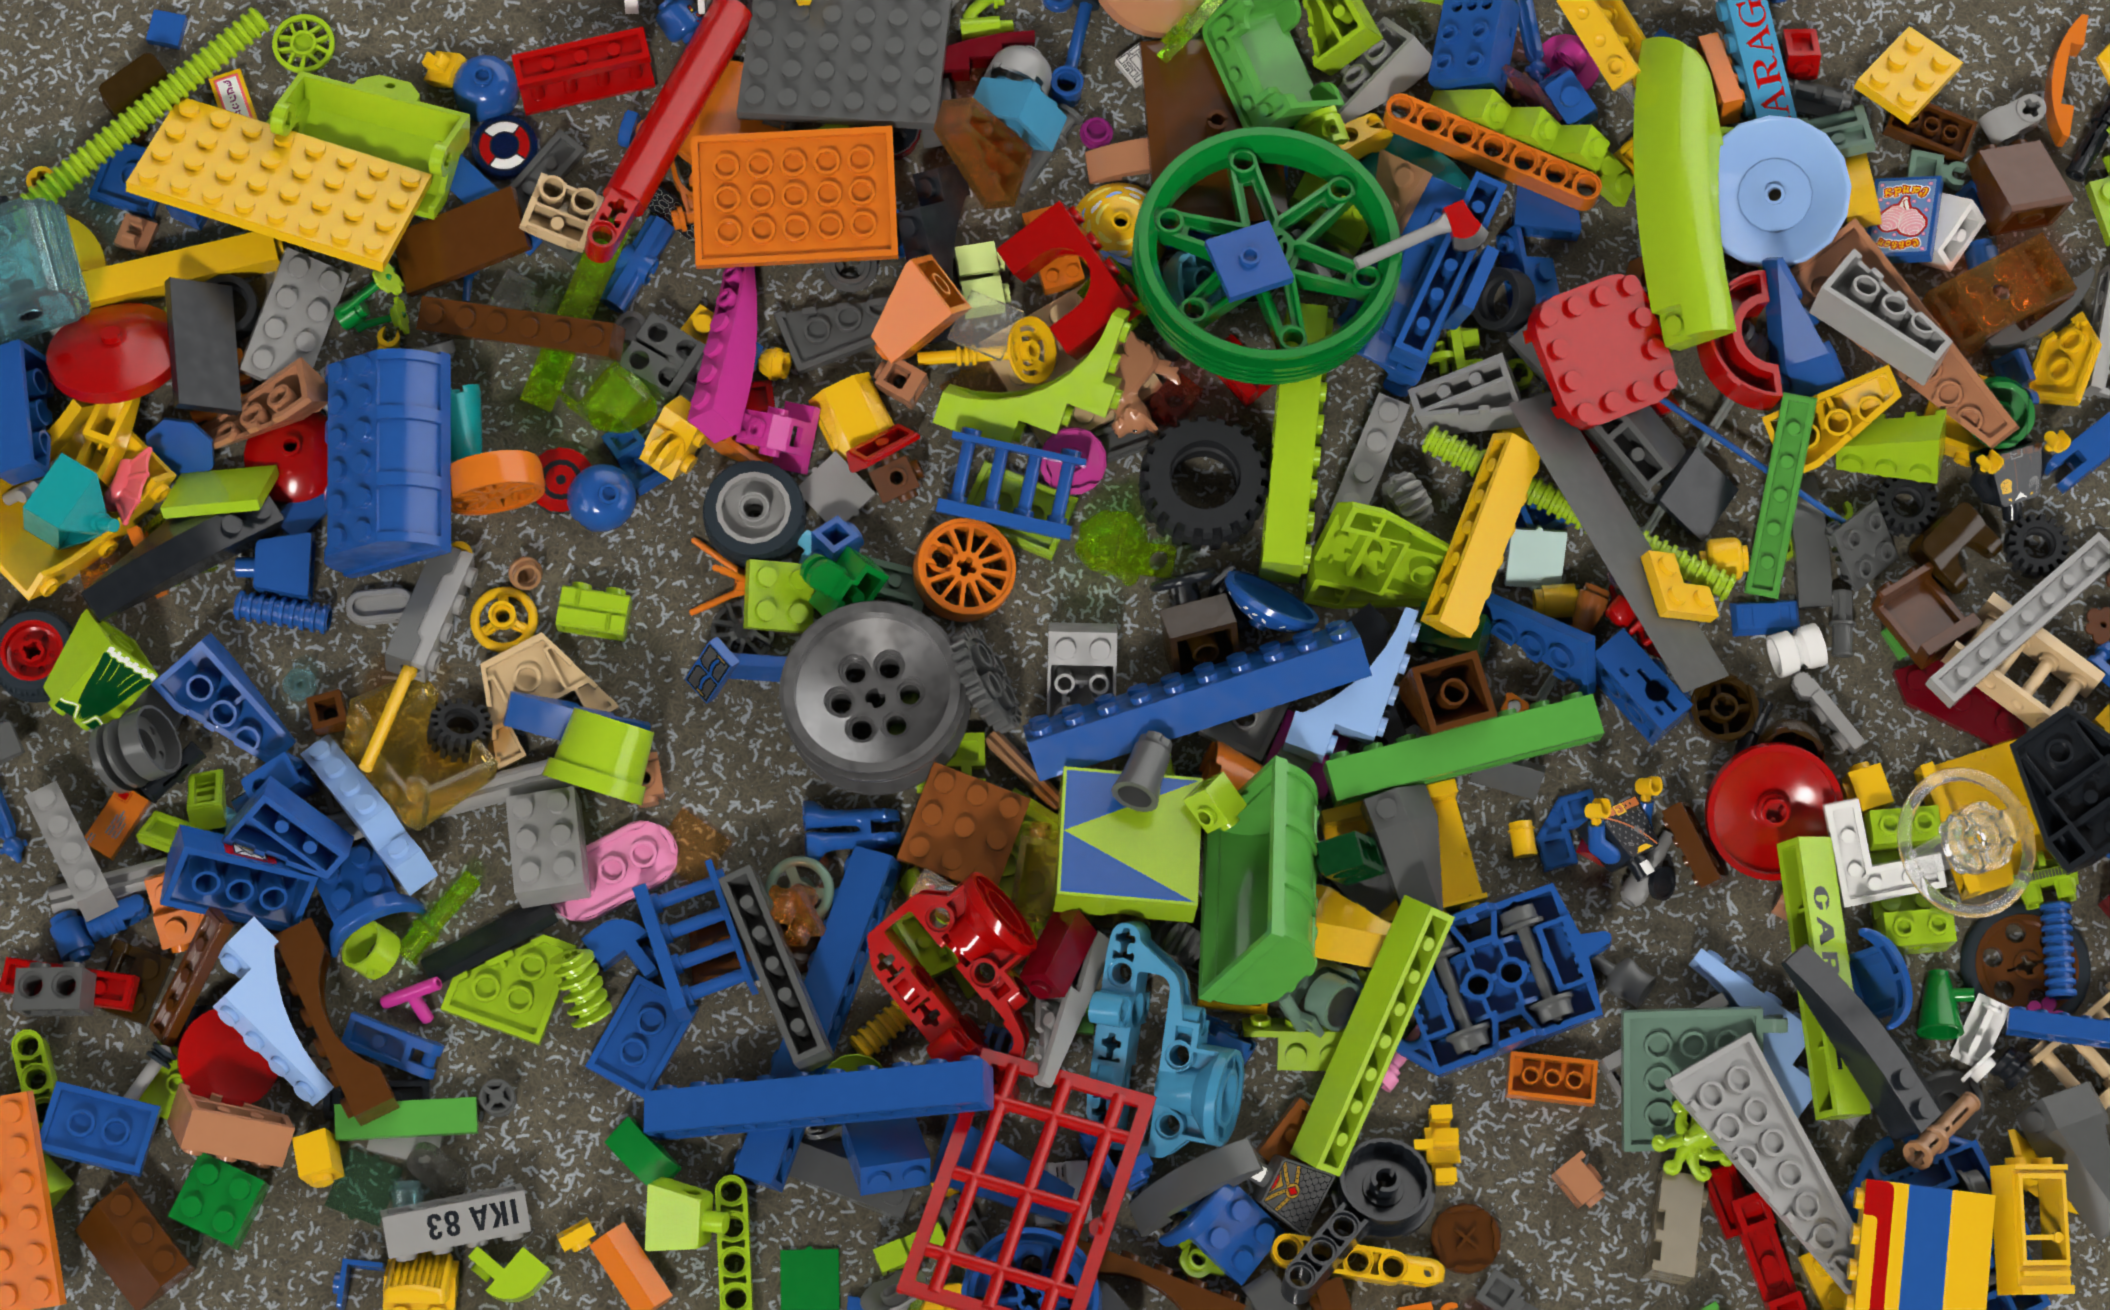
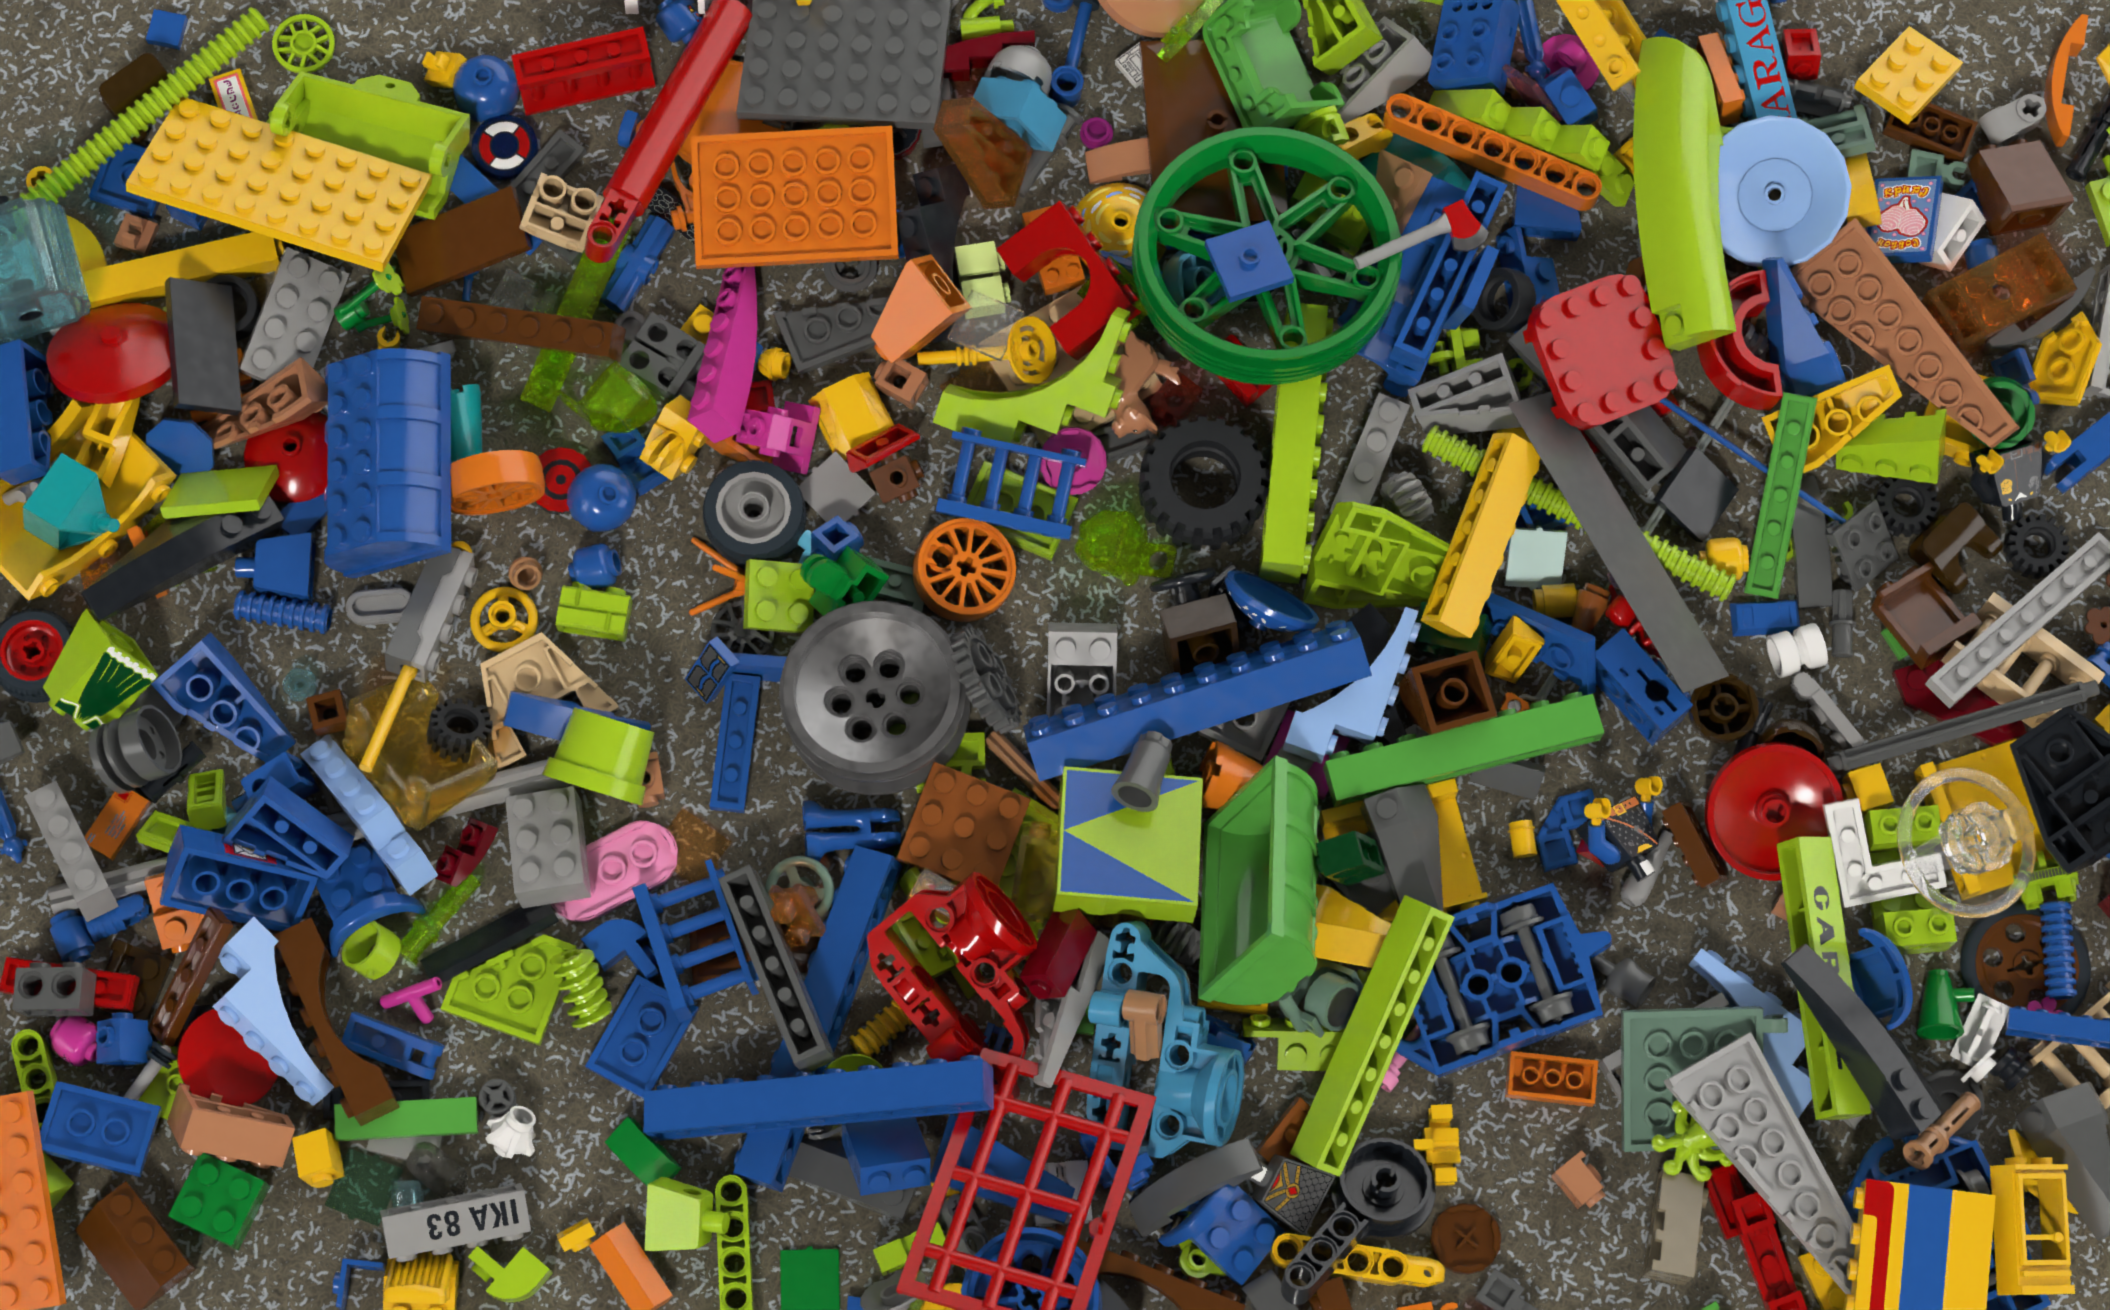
(74, 1040): none -> dark pink head
(122, 1040): none -> blue brick
(127, 485): coral arm -> none
(459, 863): none -> dark red slope
(512, 1132): none -> white rock
(595, 566): none -> blue head
(735, 743): none -> blue plate
(1145, 1017): none -> medium nougat piece
(1215, 803): lime brick -> none
(1513, 651): none -> yellow slope
(1662, 883): black piece -> none
(1672, 595): yellow plate -> none
(1880, 320): light grey wedge -> none
(1963, 726): none -> dark grey piece

